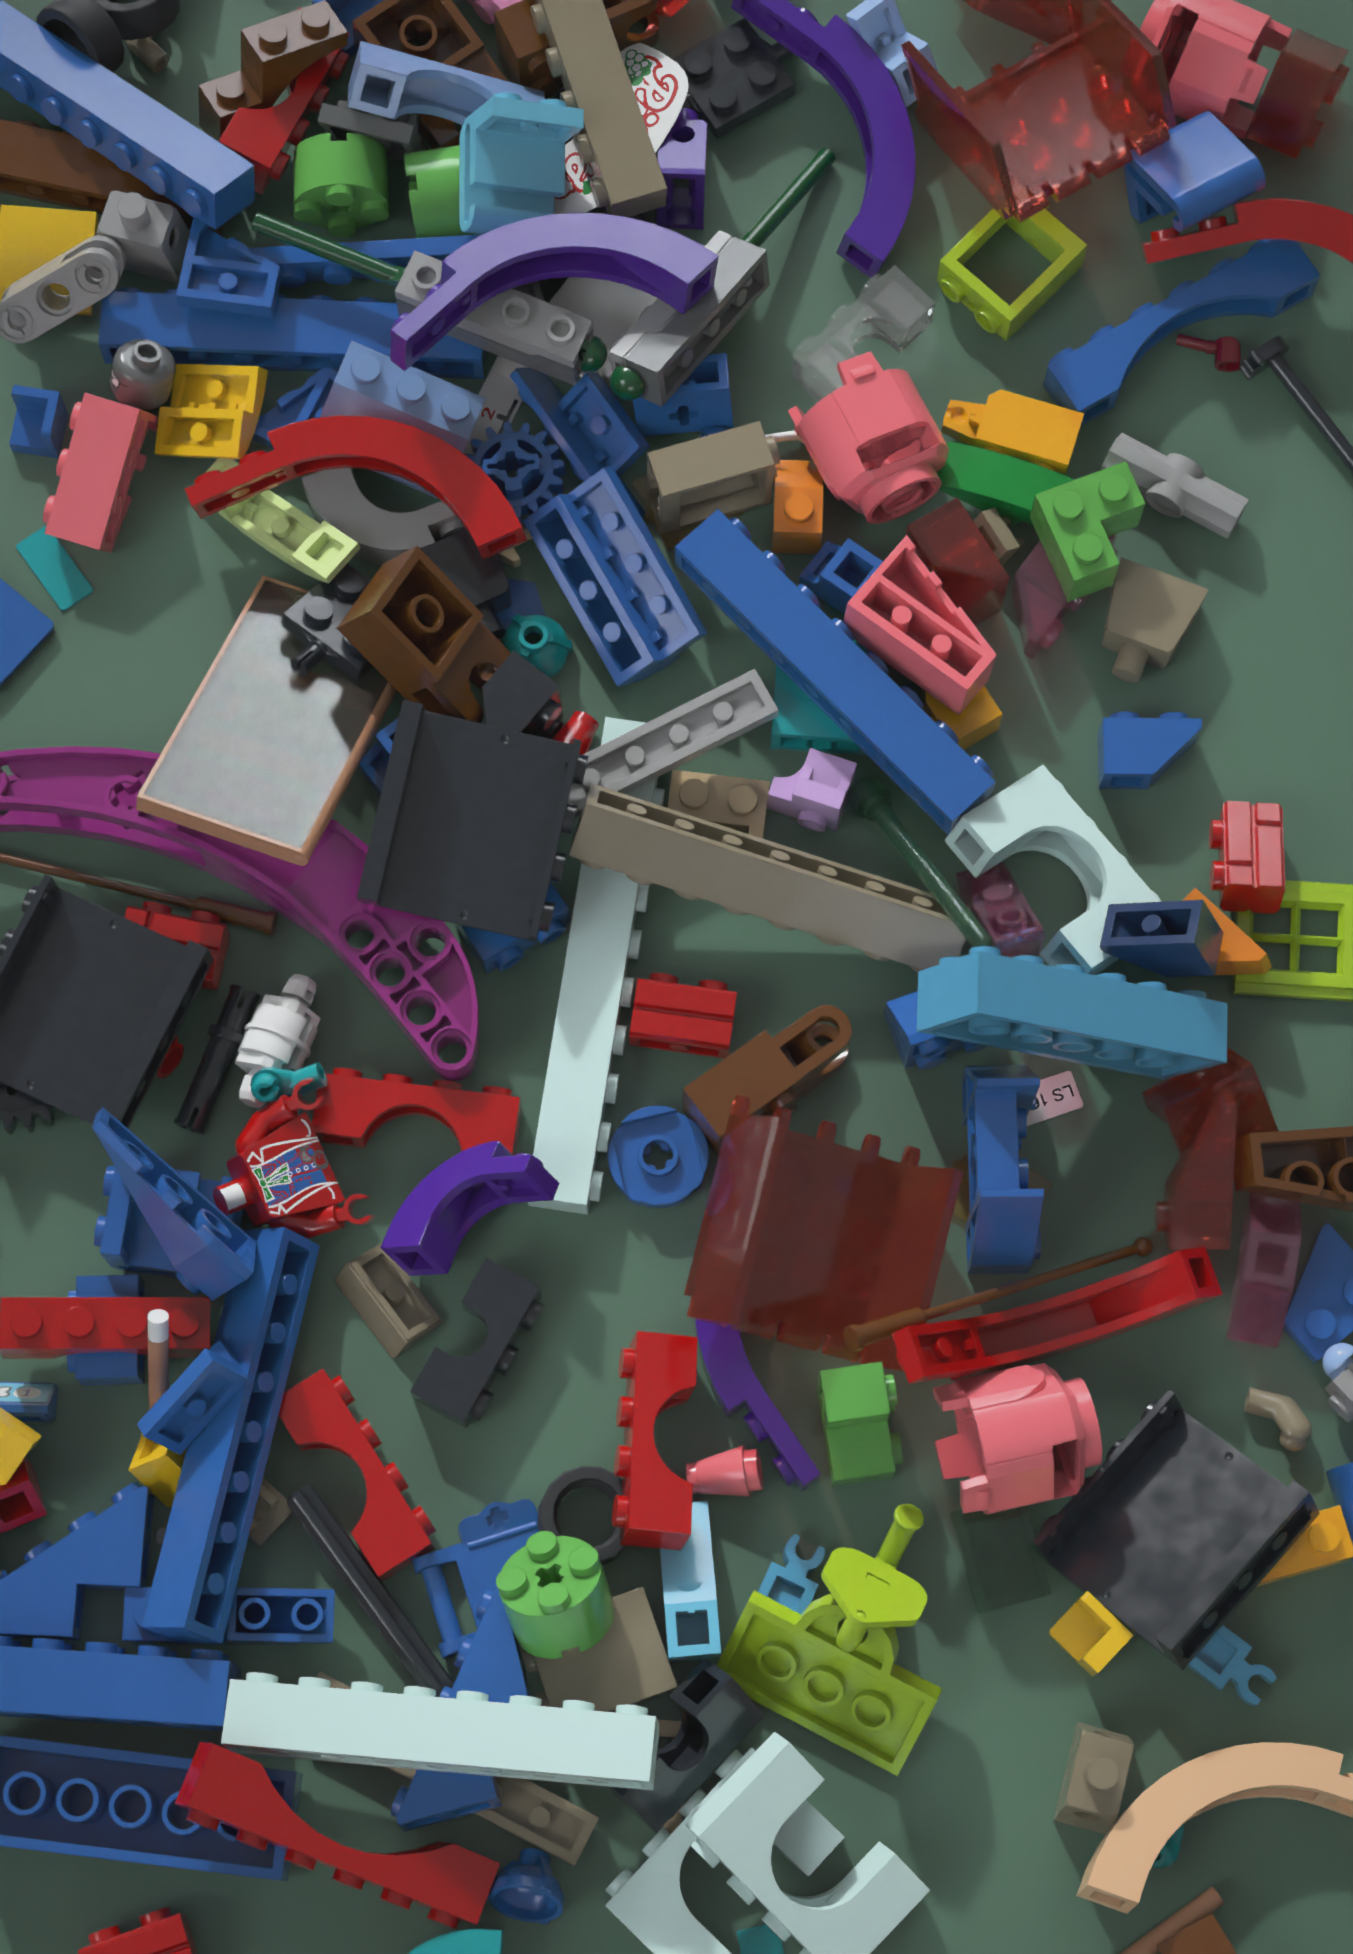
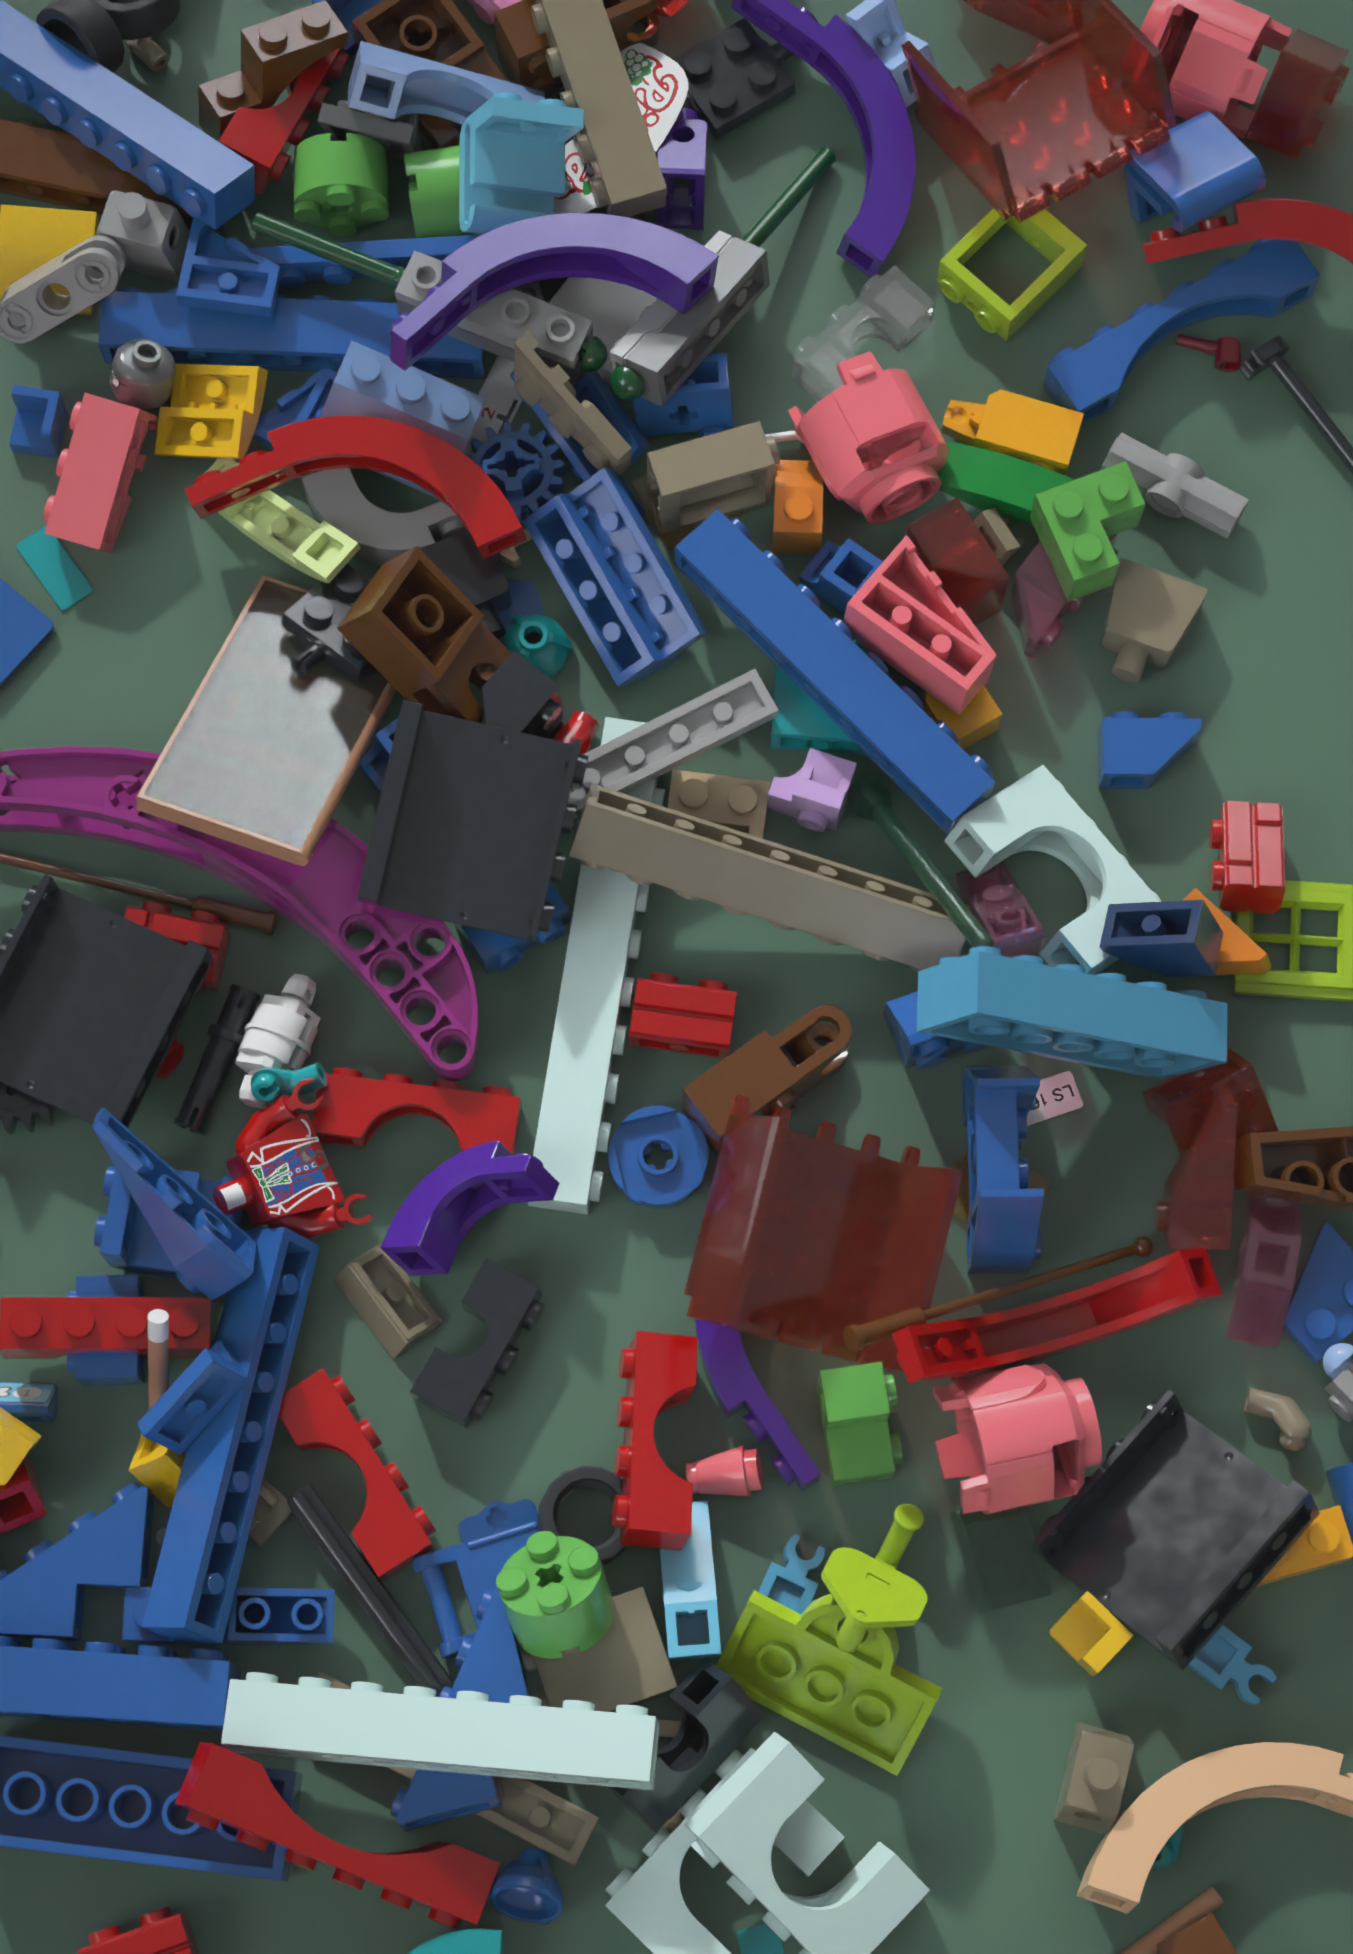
(557, 396): none -> dark tan wing

